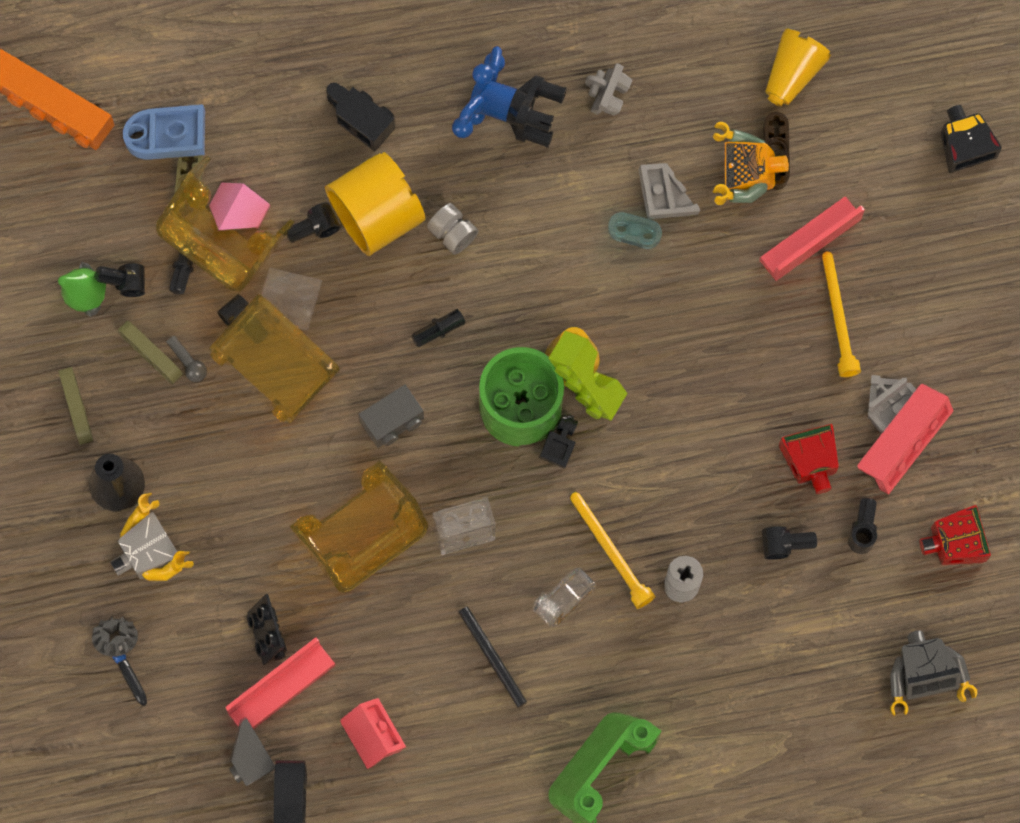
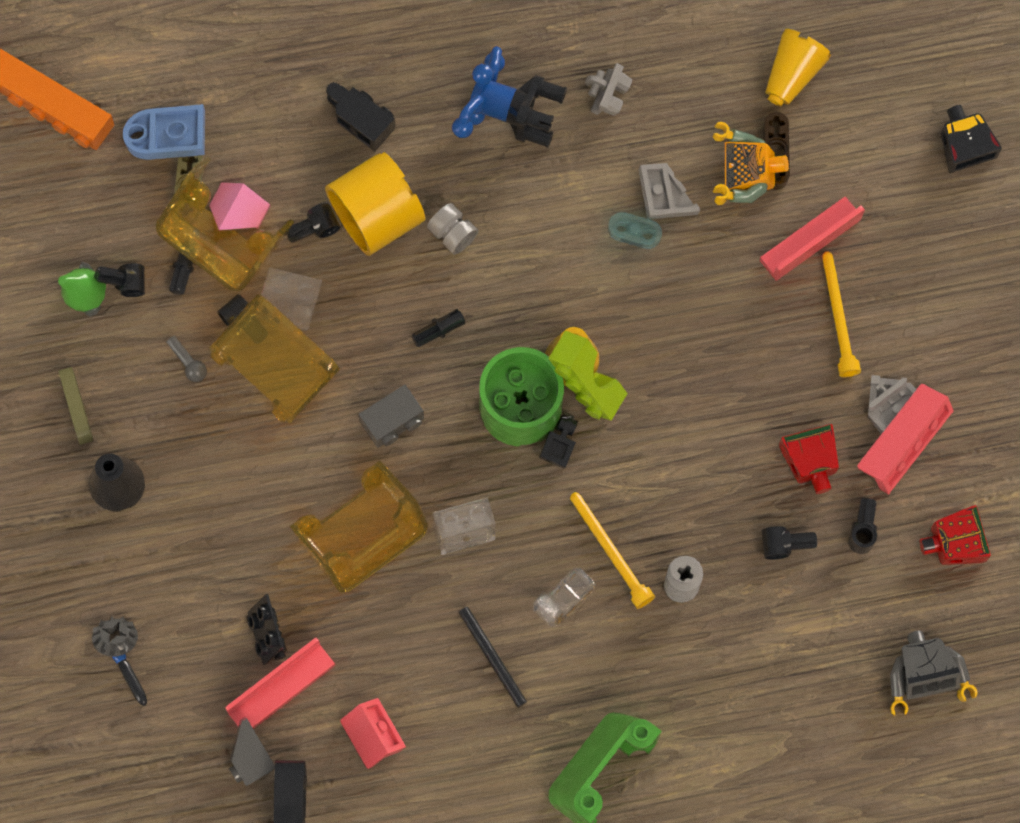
(148, 546): torso -> none
(150, 352): olive beam -> none

